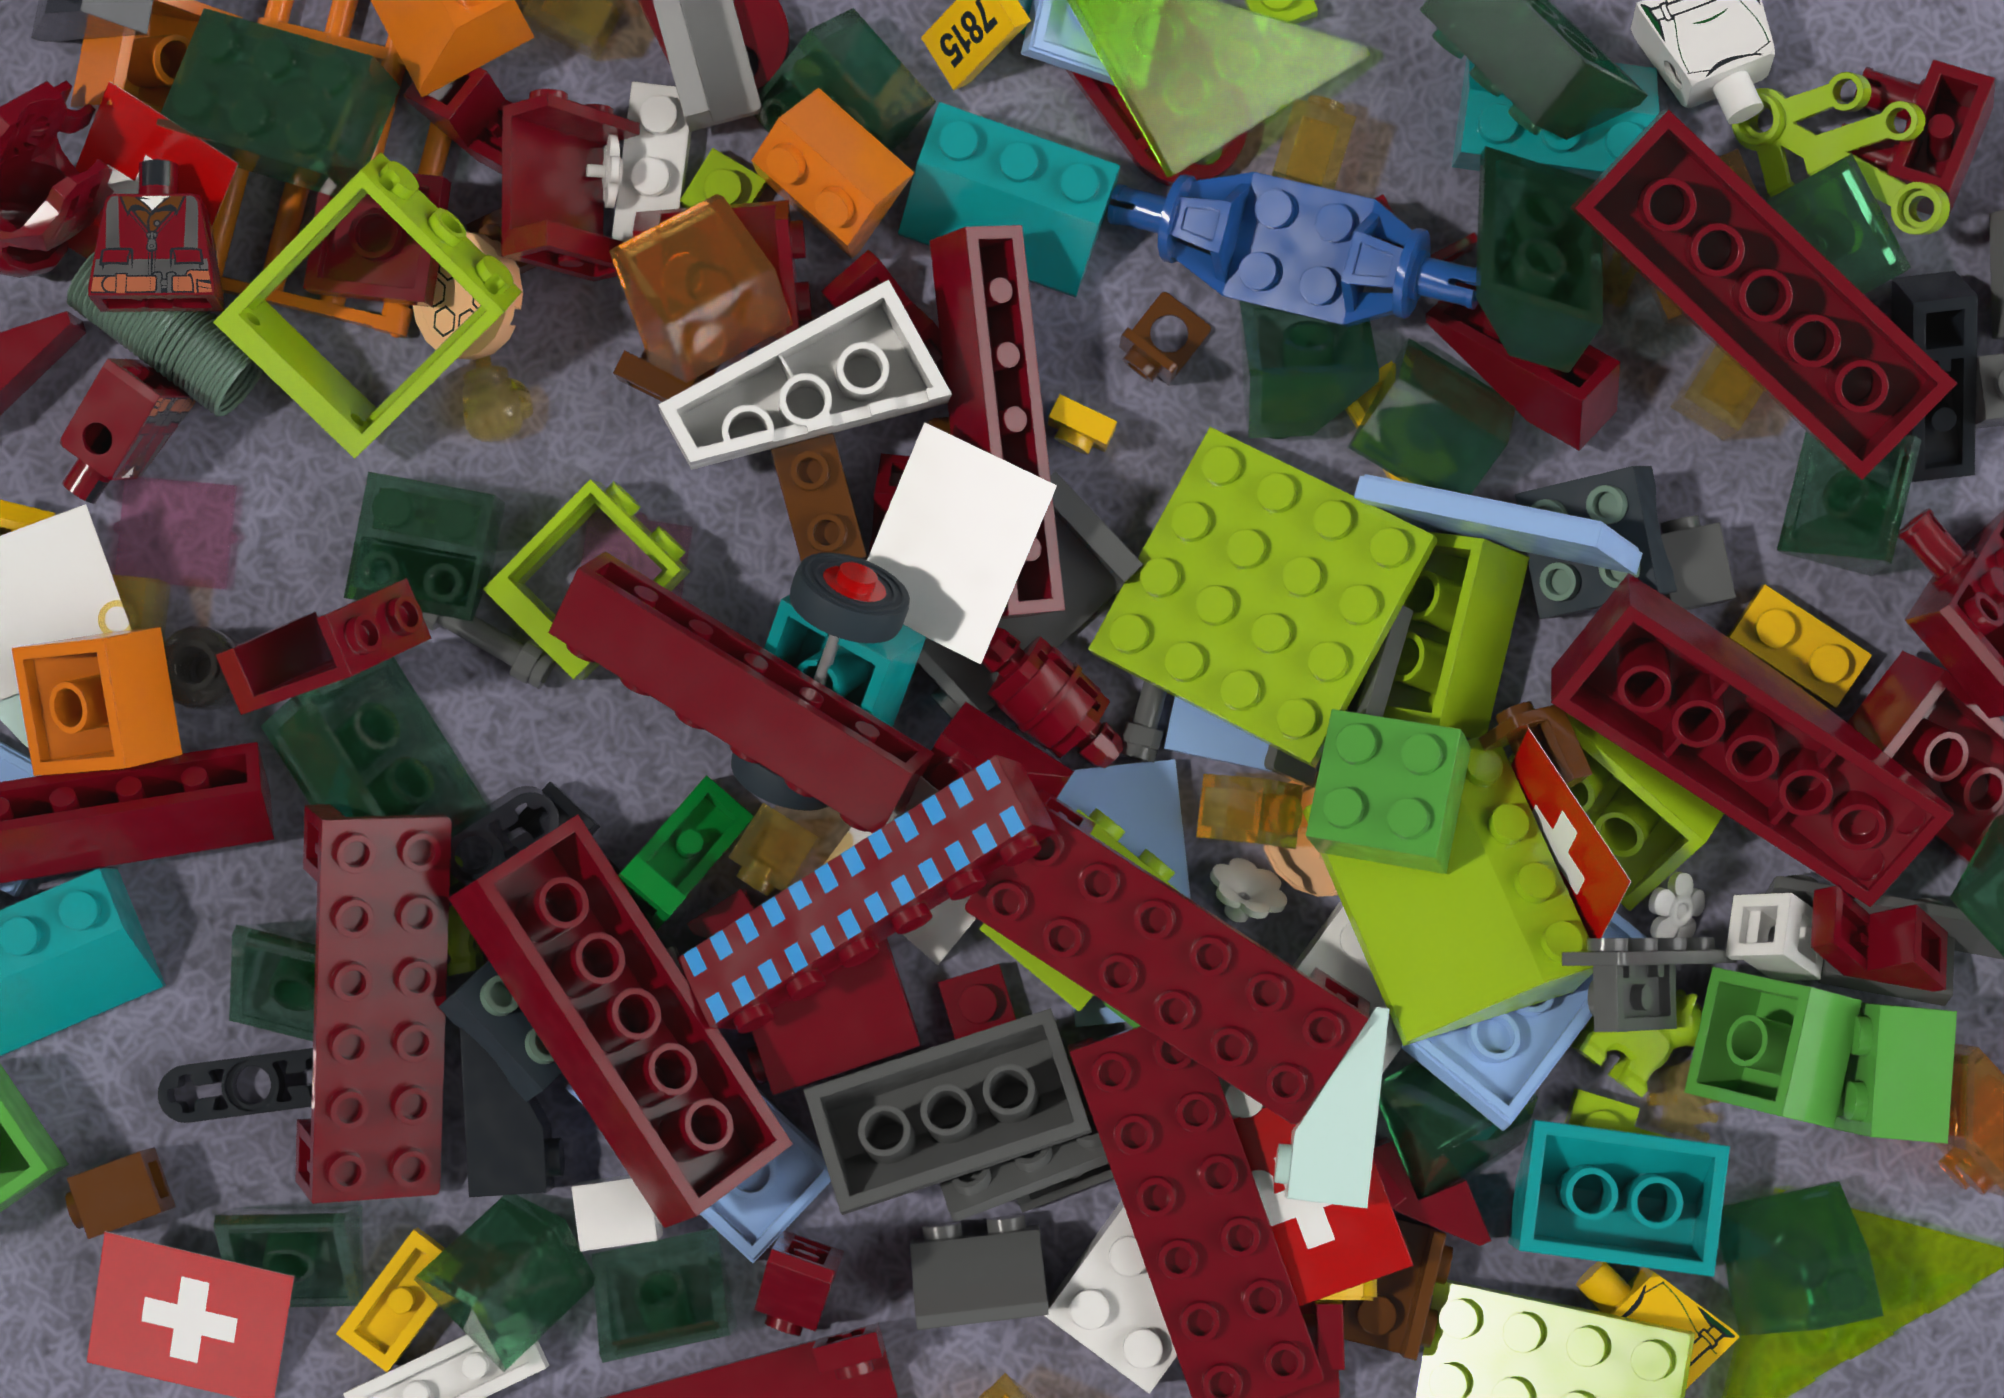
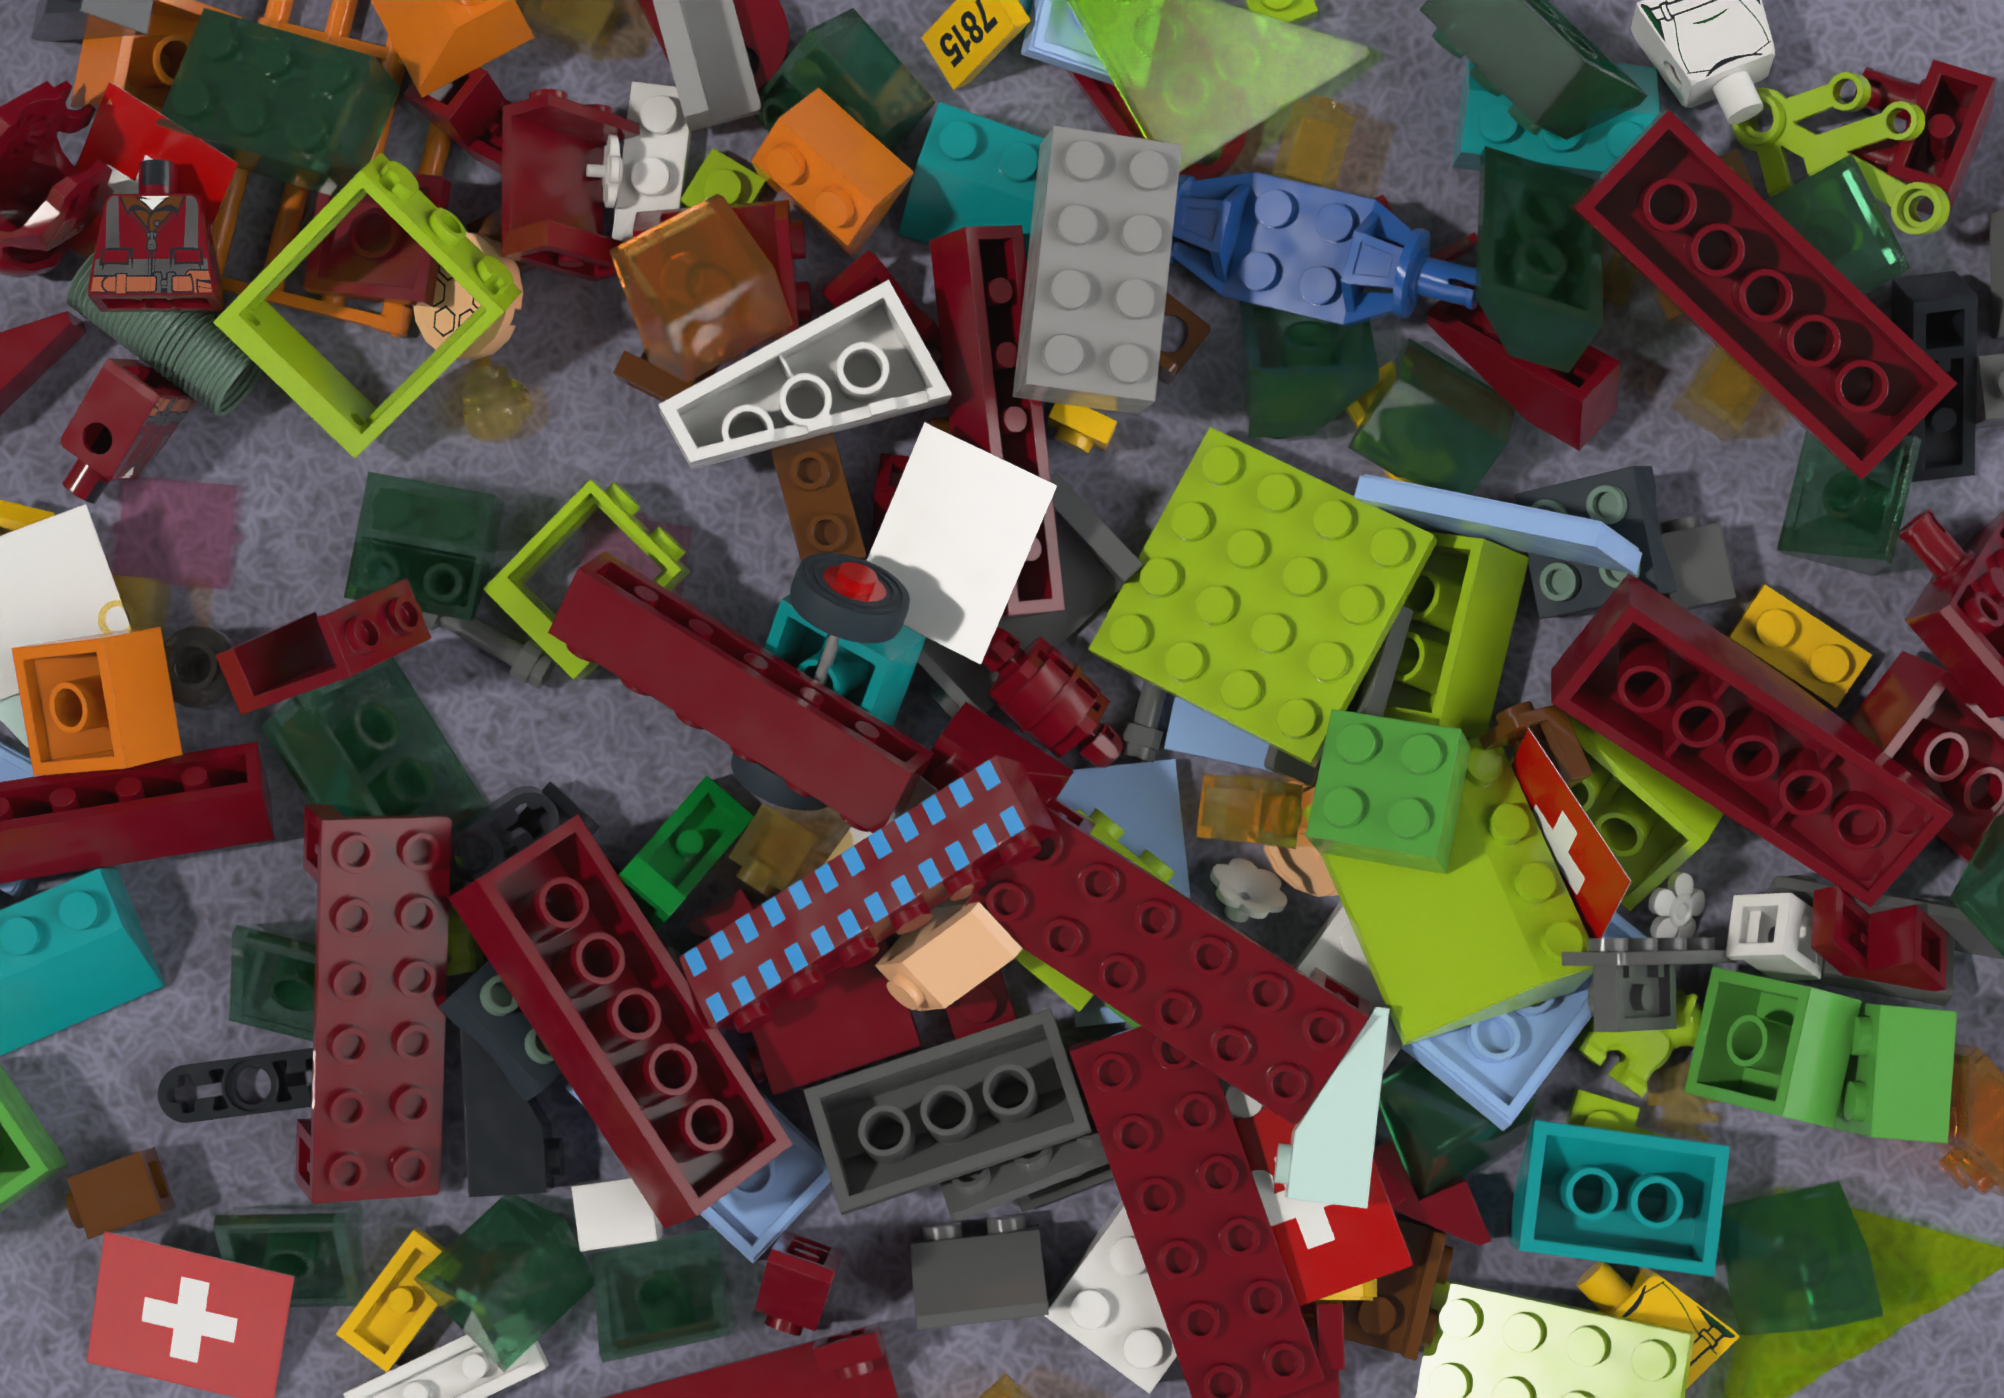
(946, 957): none -> light nougat slope
(1097, 270): none -> light grey brick

